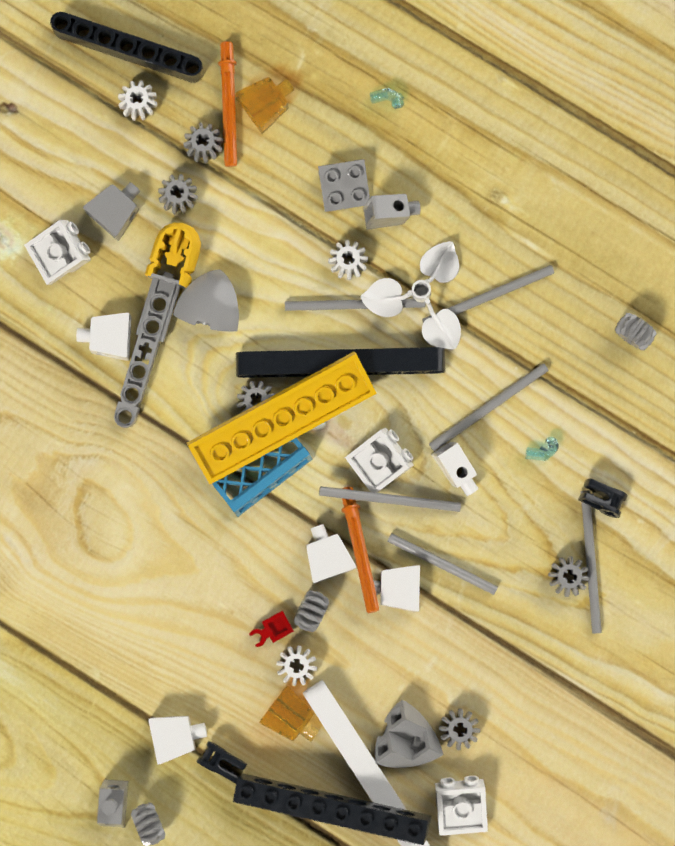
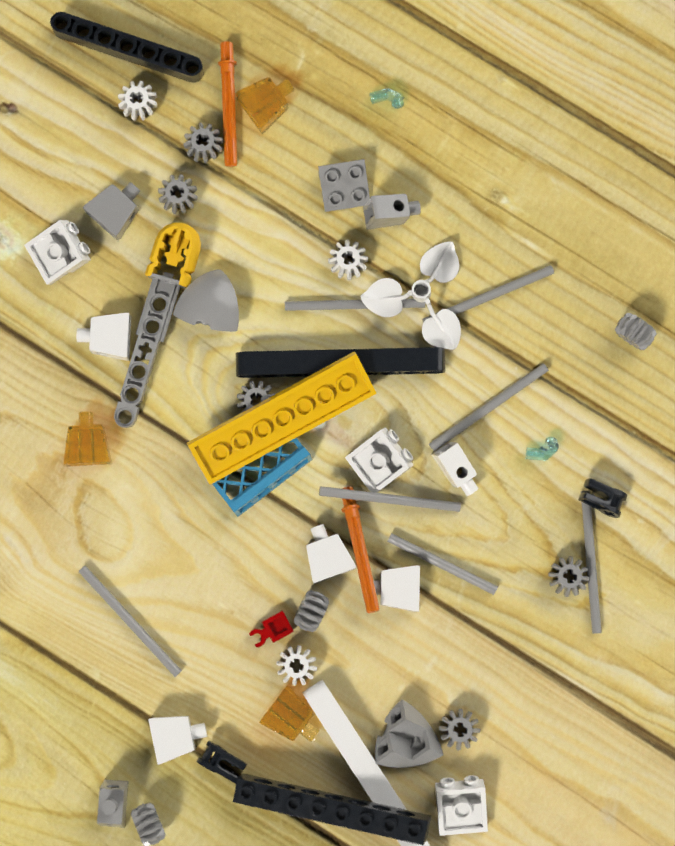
(86, 443): none -> clear yellow torso
(130, 621): none -> light grey piece

